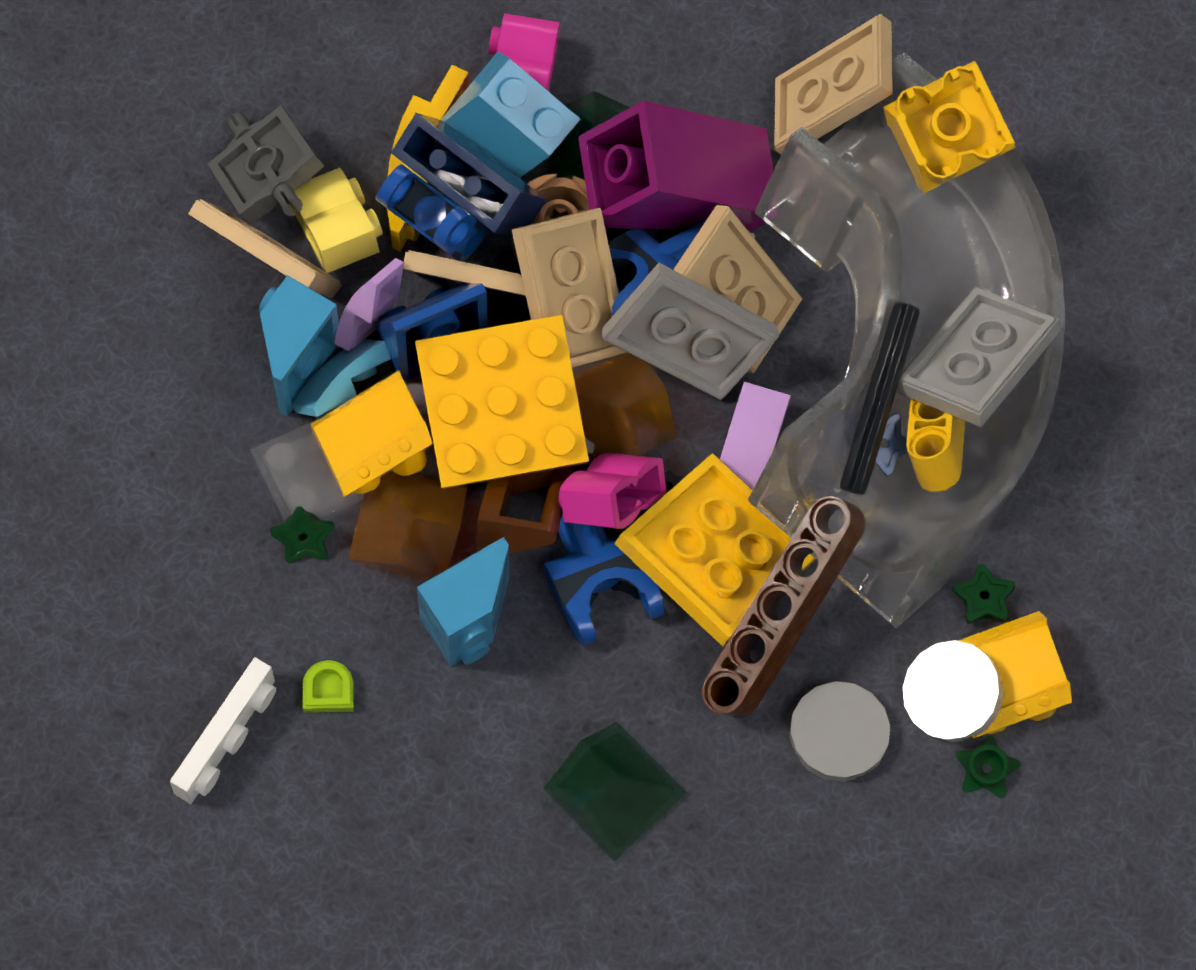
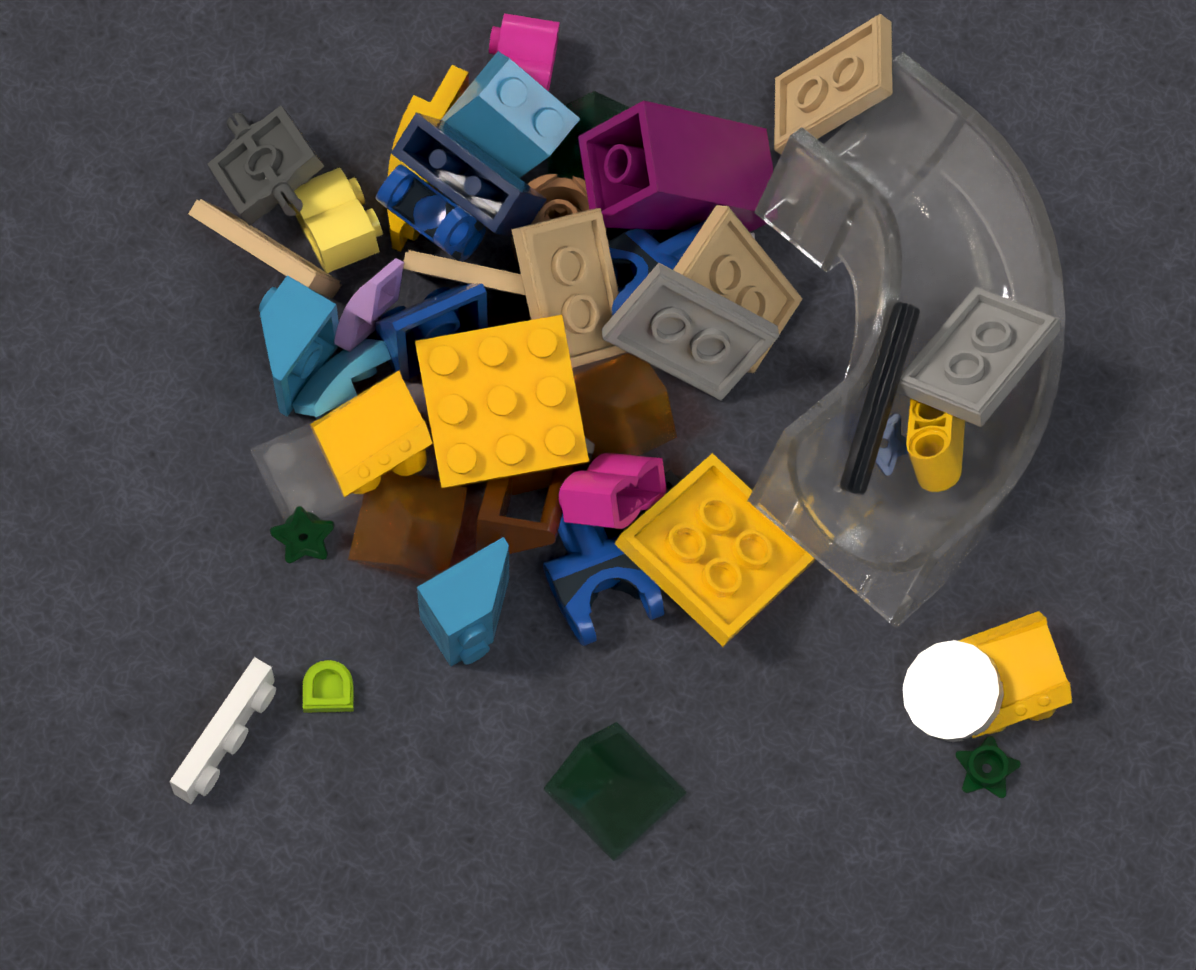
(754, 431): lavender slope -> none
(761, 617): reddish brown beam -> none
(839, 731): light grey tile -> none
(948, 126): yellow slope -> none
(984, 608): dark green plate -> none

